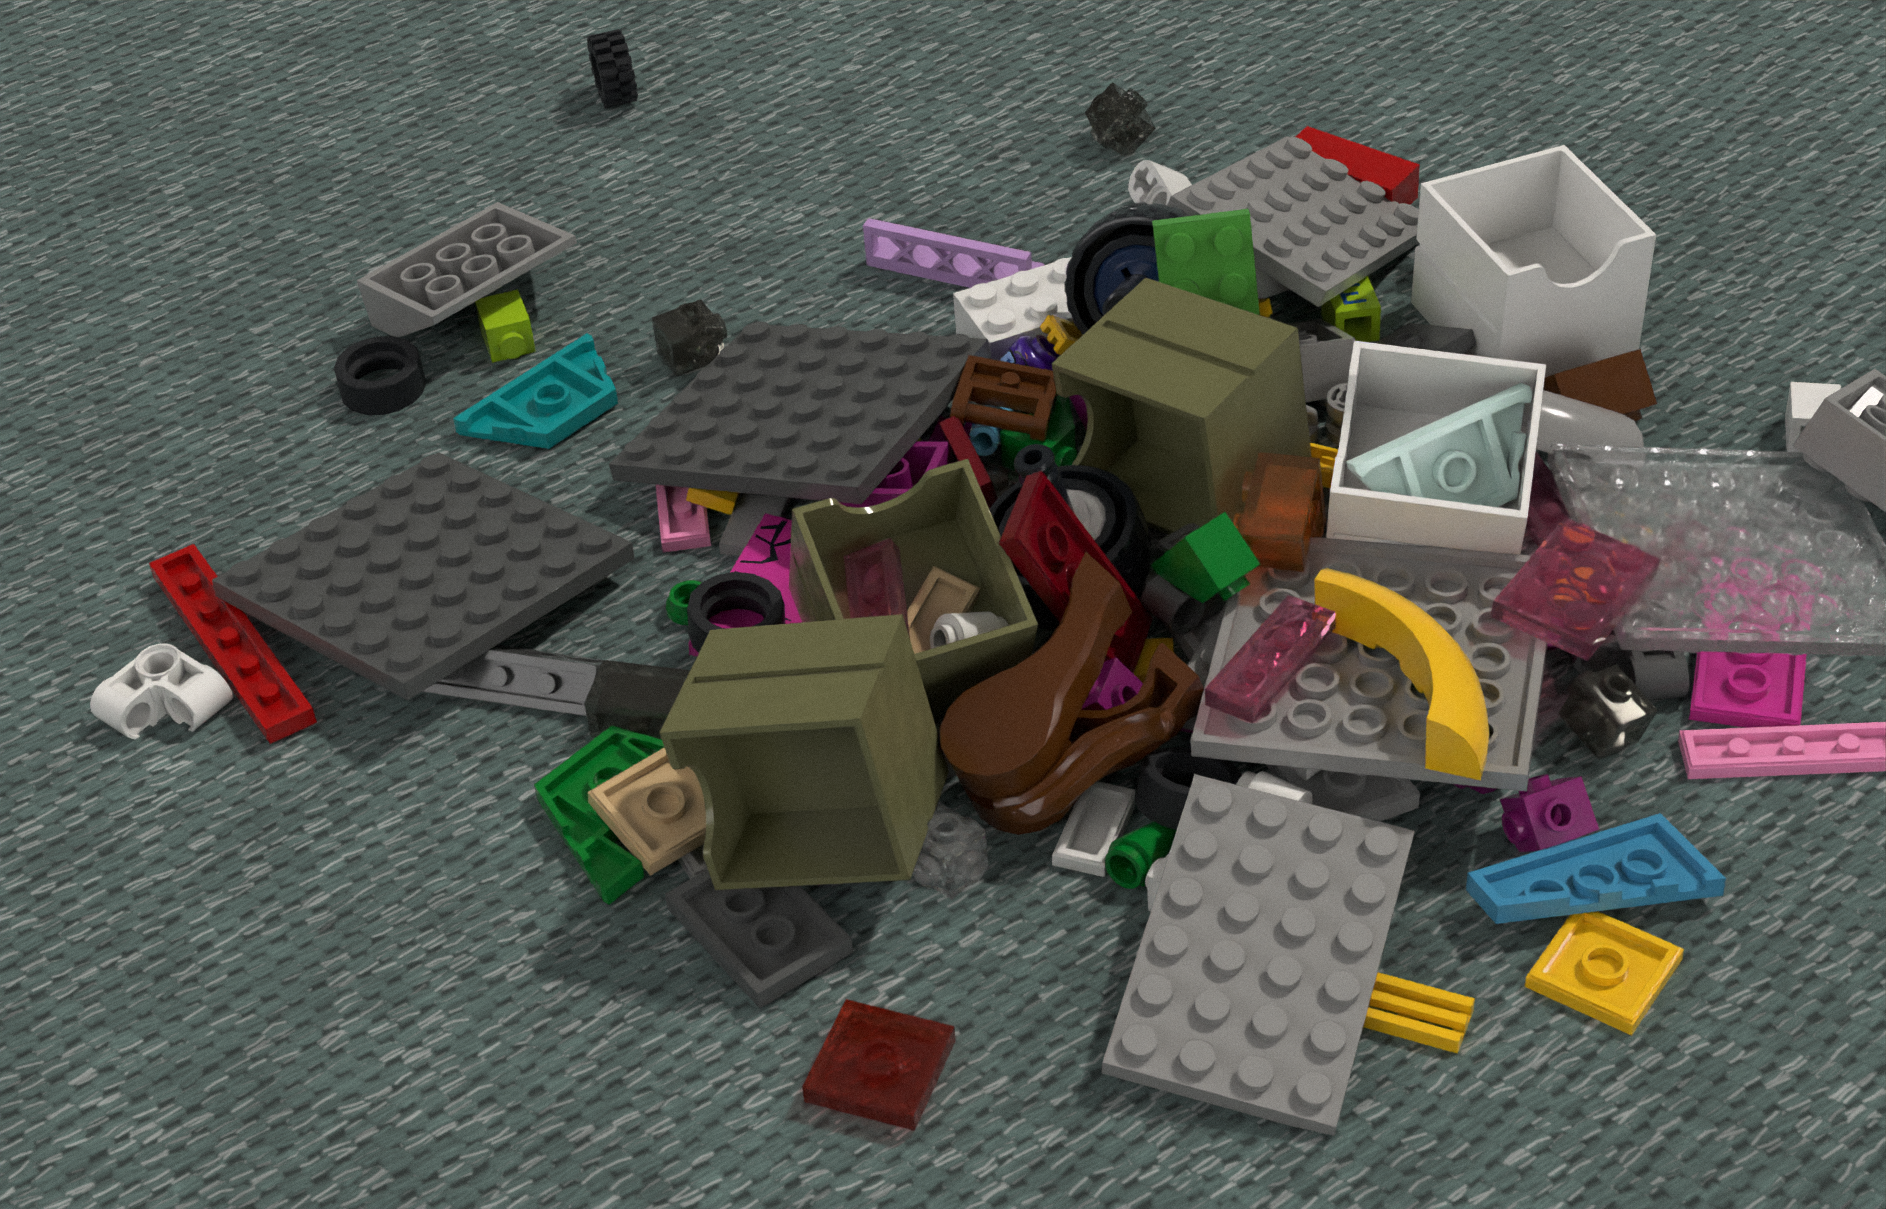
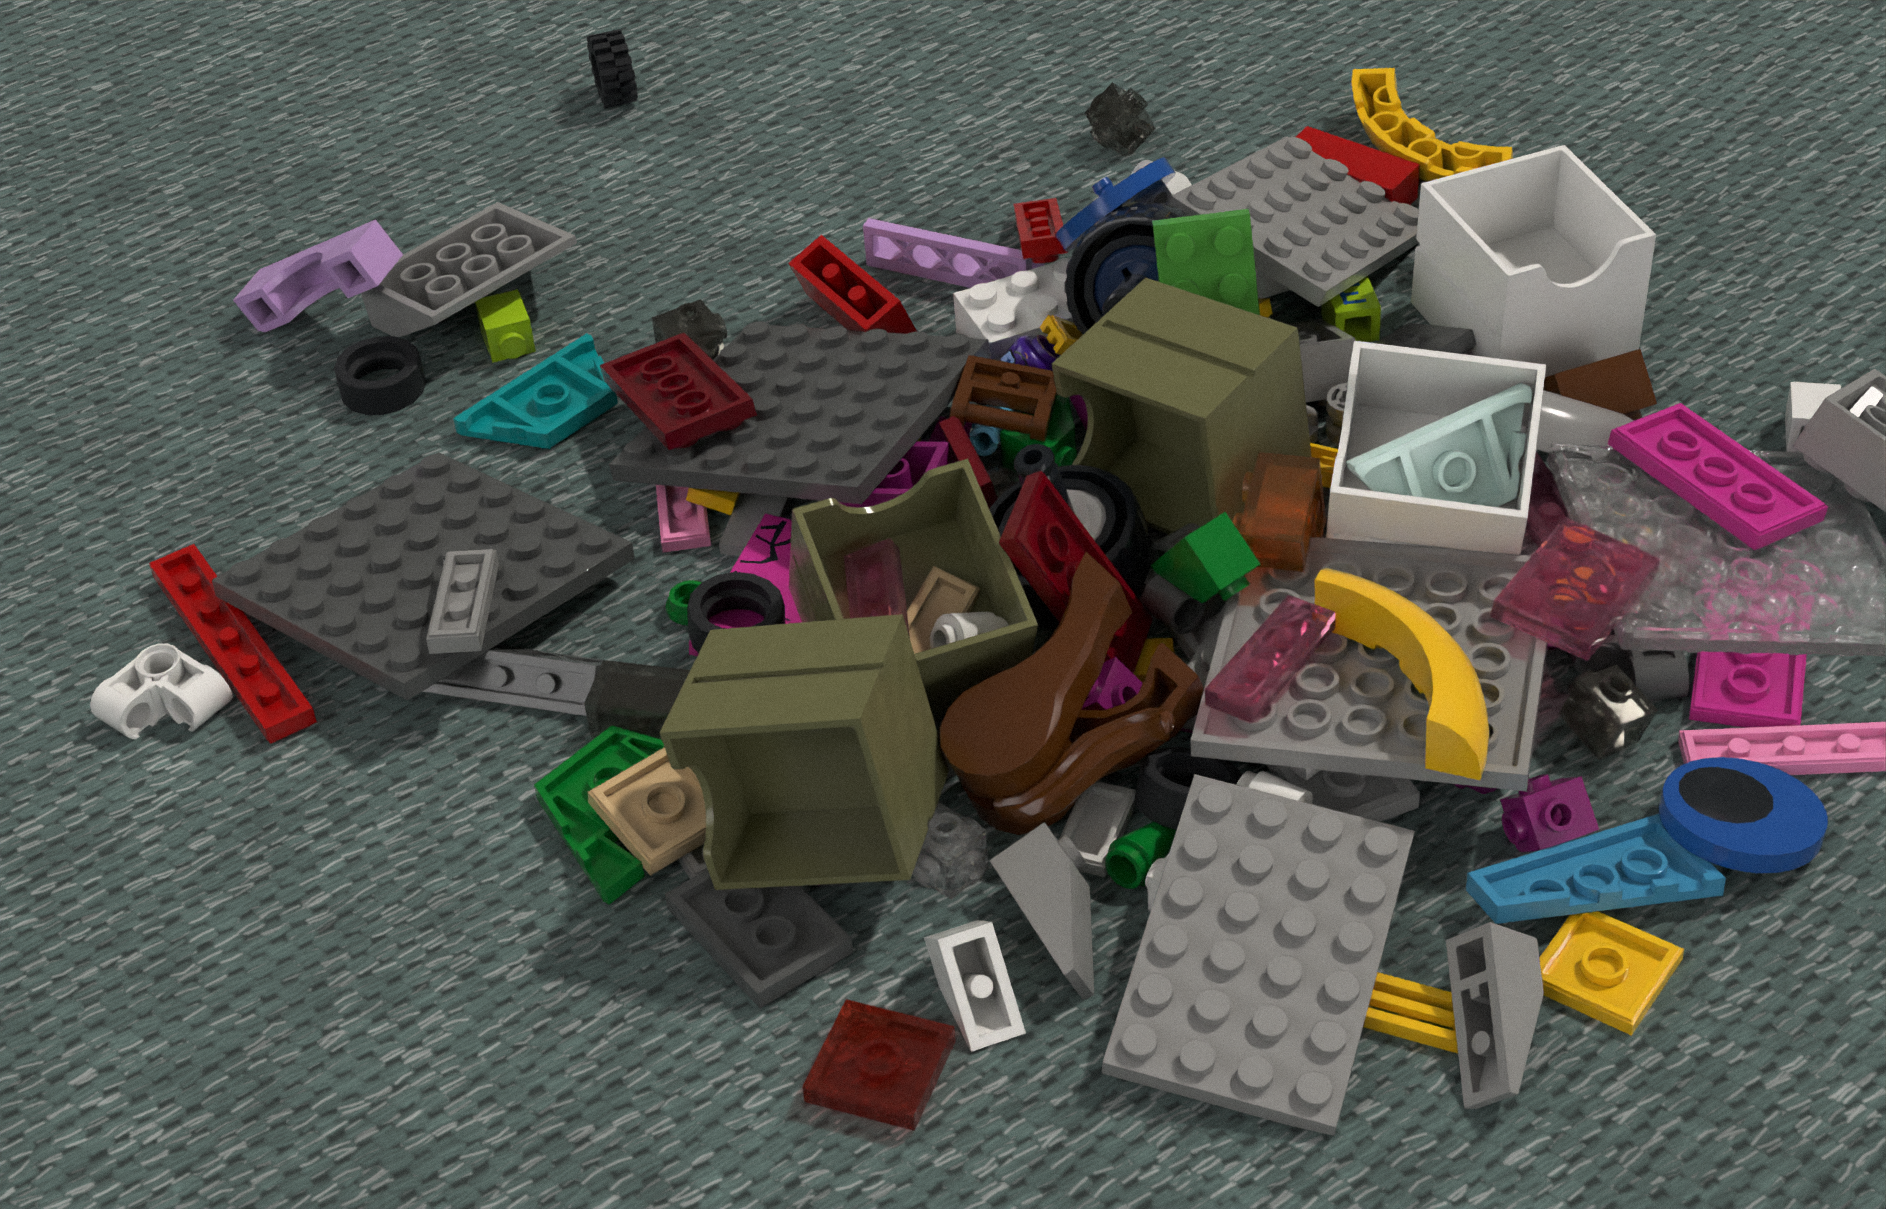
(348, 262): none -> lavender arch
(463, 601): none -> light grey tile
(678, 391): none -> dark red plate
(848, 290): none -> red brick
(975, 983): none -> white slope
(1036, 227): none -> red plate
(1054, 899): none -> light grey slope
(1131, 190): none -> blue piece
(1396, 134): none -> yellow brick
(1494, 1008): none -> light grey slope
(1718, 476): none -> dark pink tile
(1743, 815): none -> blue piece

